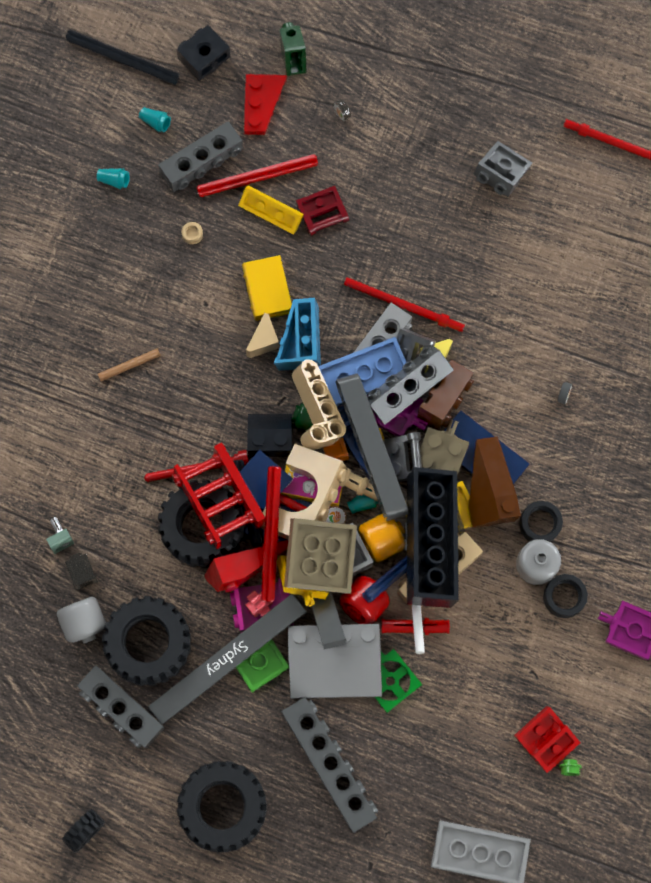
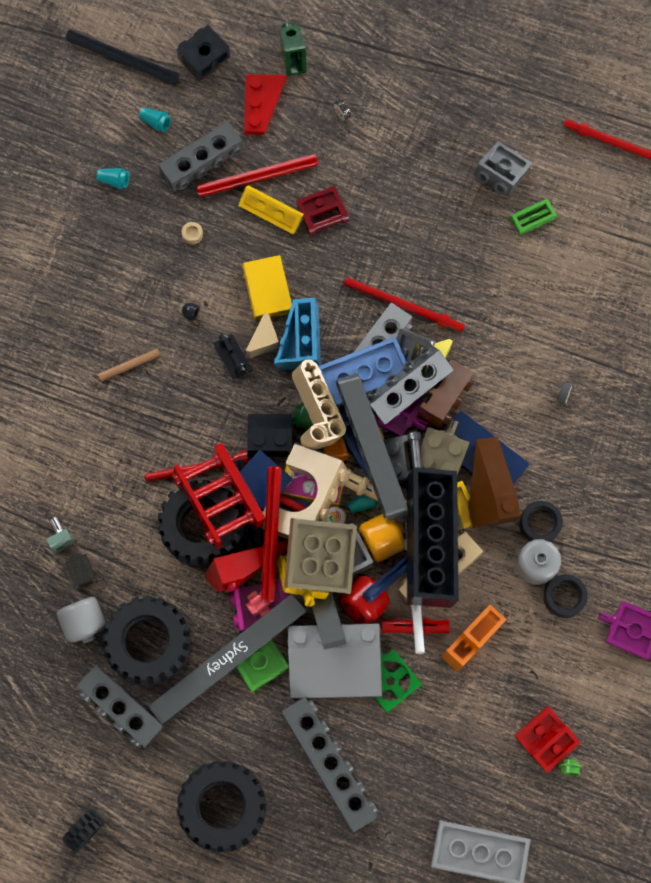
(190, 311): none -> black hinge
(232, 356): none -> black hinge
(473, 638): none -> orange slope
(518, 224): none -> bright green tile

